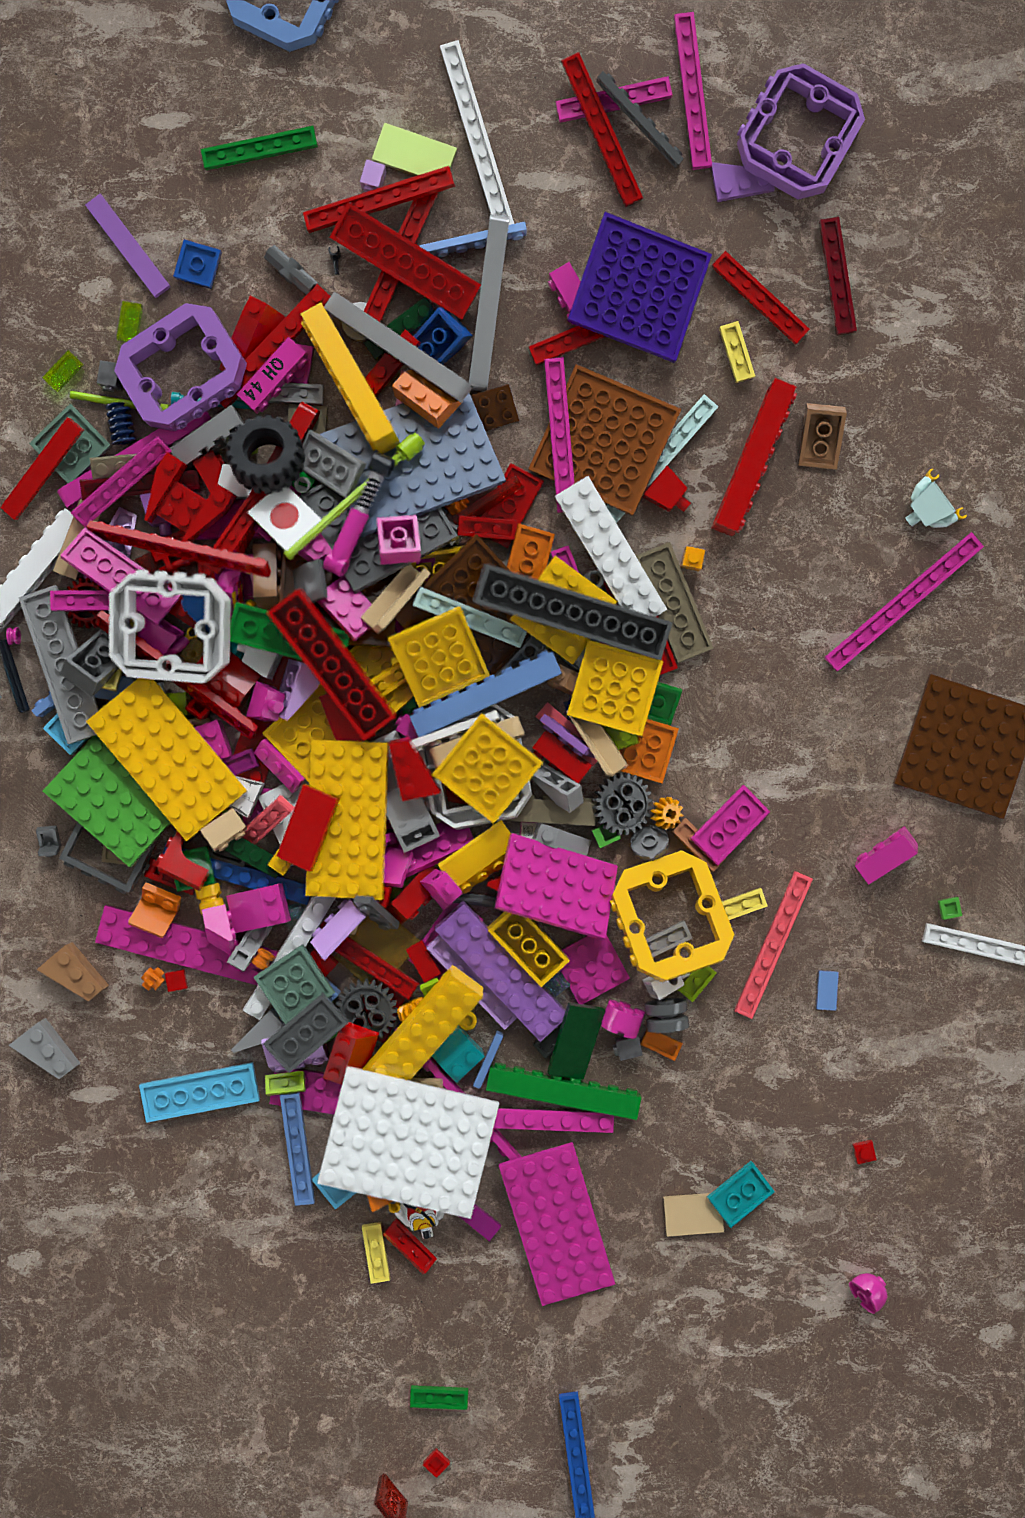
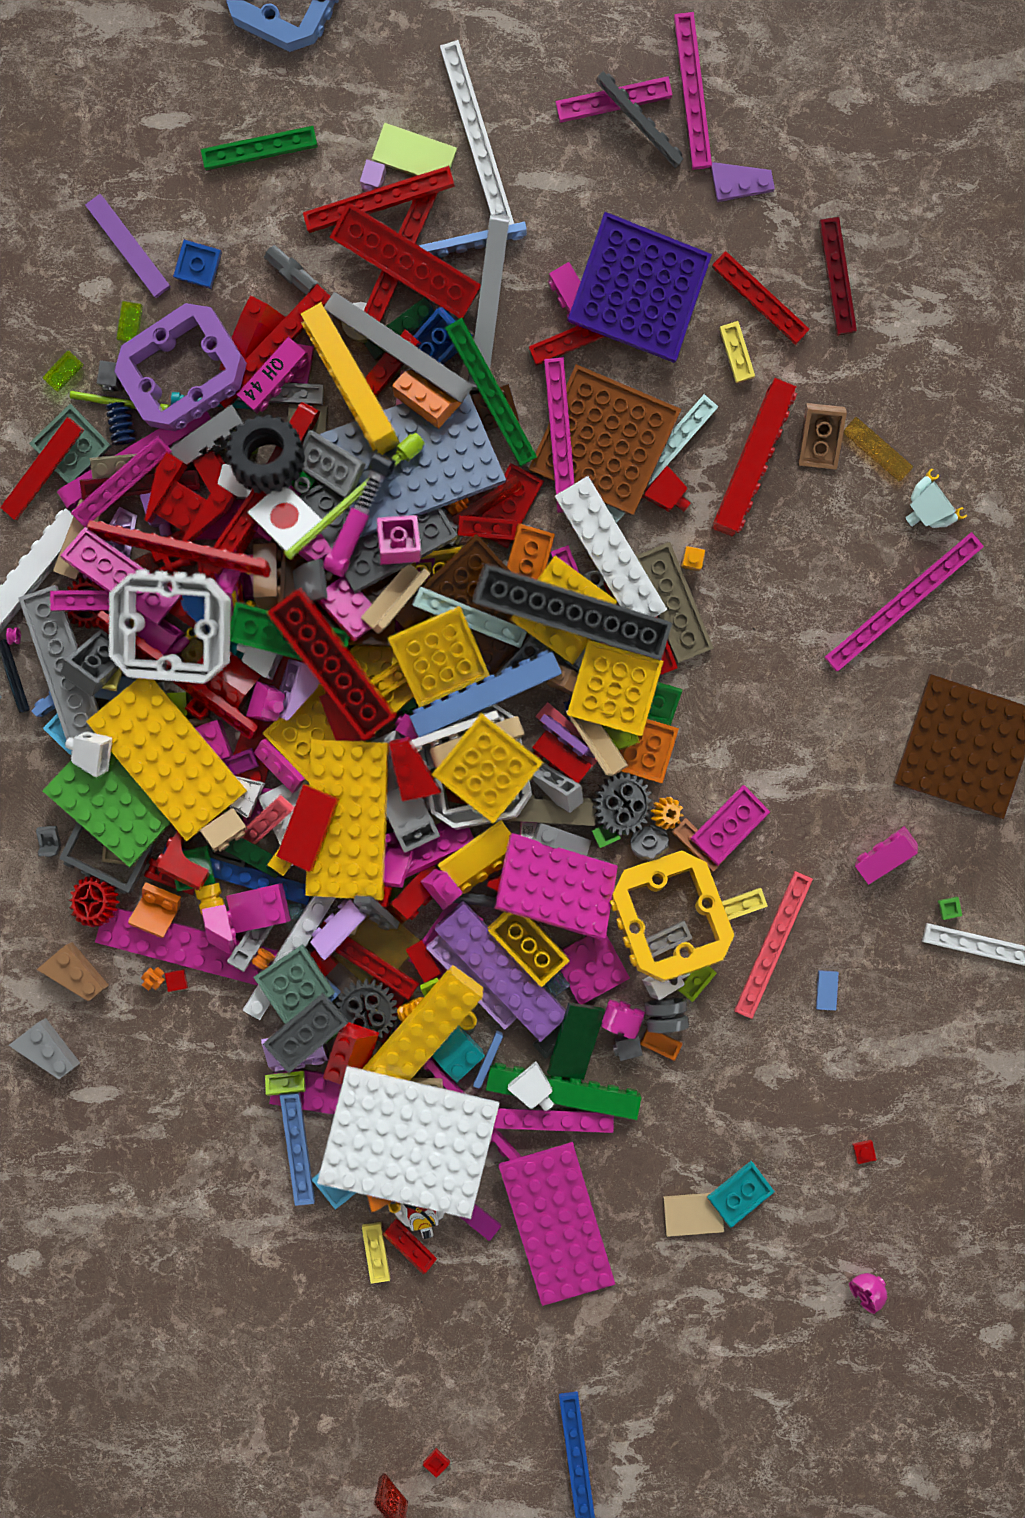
(90, 752): none -> white torso
(93, 913): none -> red gear
(199, 1092): medium azure plate -> none
(262, 1030): light grey slope -> none
(335, 256): black hand -> none
(439, 1397): green plate -> none
(491, 392): none -> green tile
(532, 1087): none -> white torso
(601, 129): red tile -> none
(832, 97): medium lavender panel -> none
(877, 449): none -> clear yellow tile

